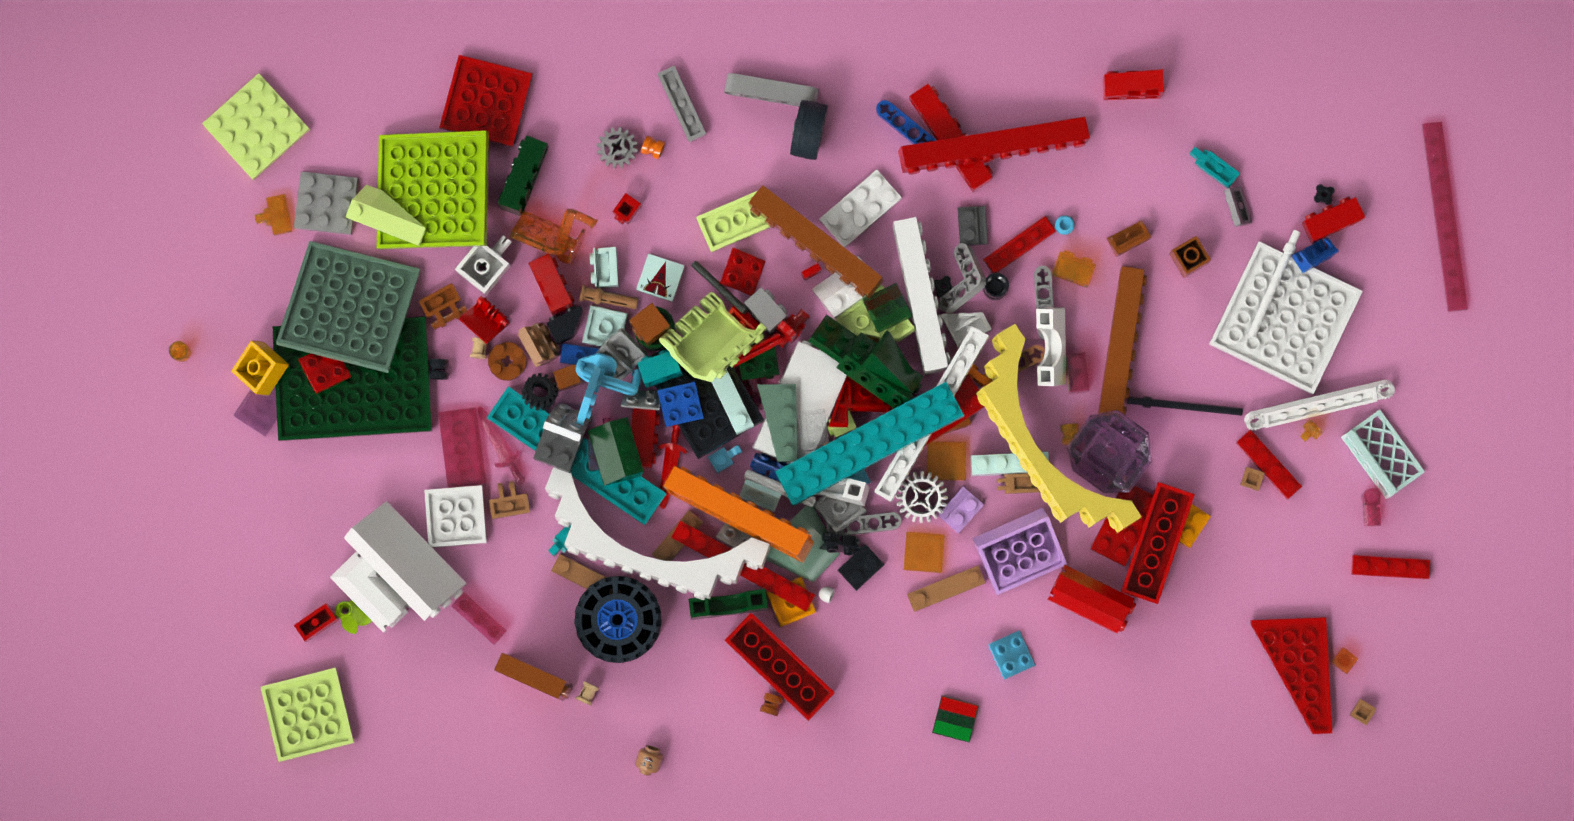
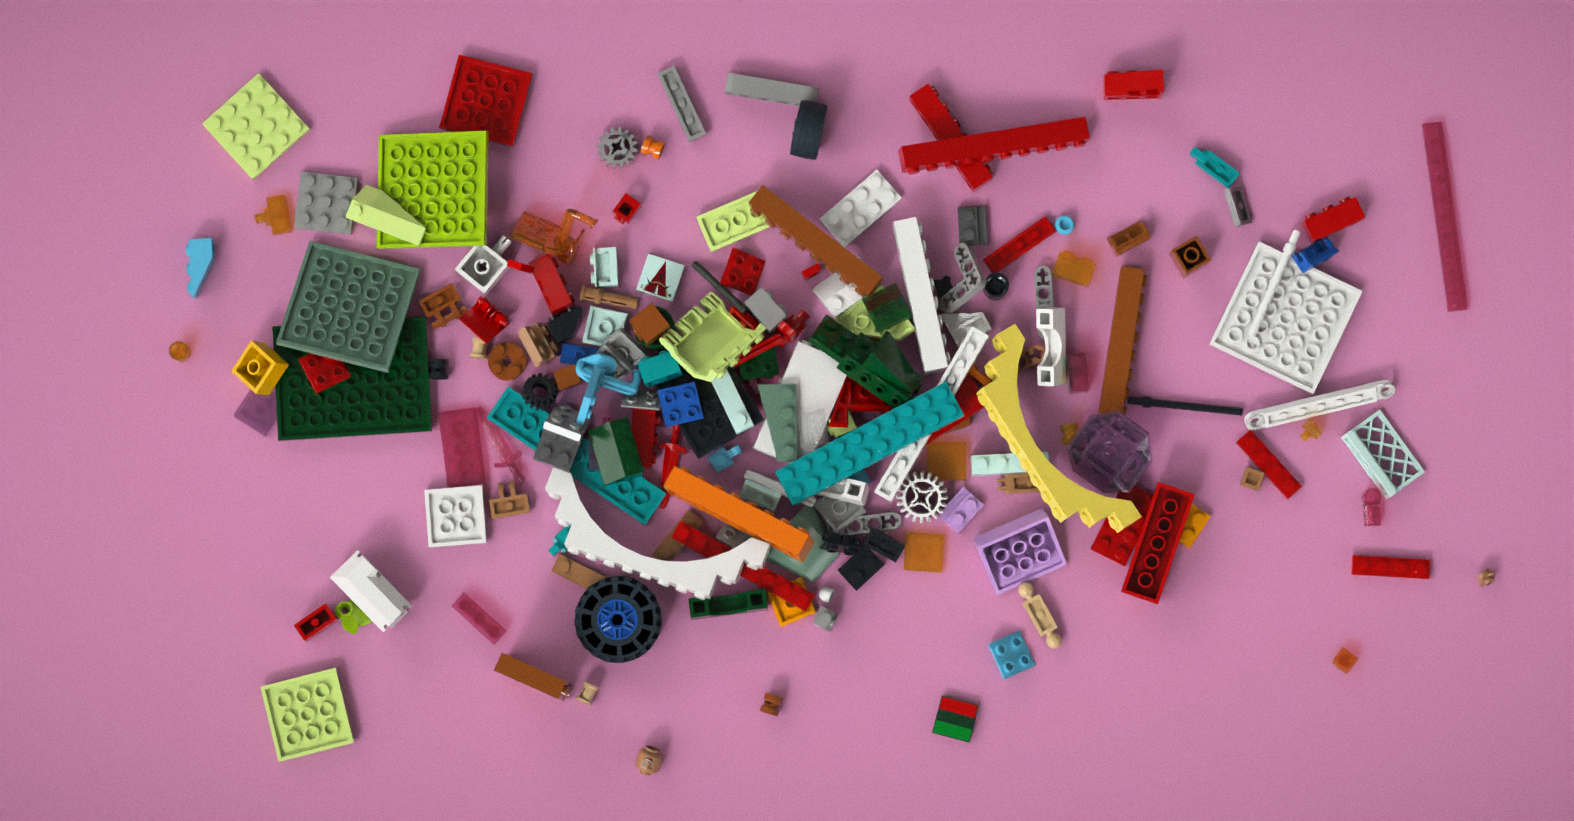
(201, 258): none -> medium azure slope
(405, 561): white brick -> none
(520, 266): none -> red tile
(523, 175): dark green wedge -> none
(763, 463): blue hinge -> none
(779, 666): red brick -> none
(825, 619): none -> light grey brick
(883, 544): none -> black plate
(909, 123): blue beam -> none
(946, 588): medium nougat plate -> none
(1039, 615): none -> tan plate
(1091, 599): red brick -> none
(1301, 659): red wing -> none
(1324, 199): black plate -> none
(1363, 712): medium nougat plate -> none
(1486, 577): none -> medium nougat plate

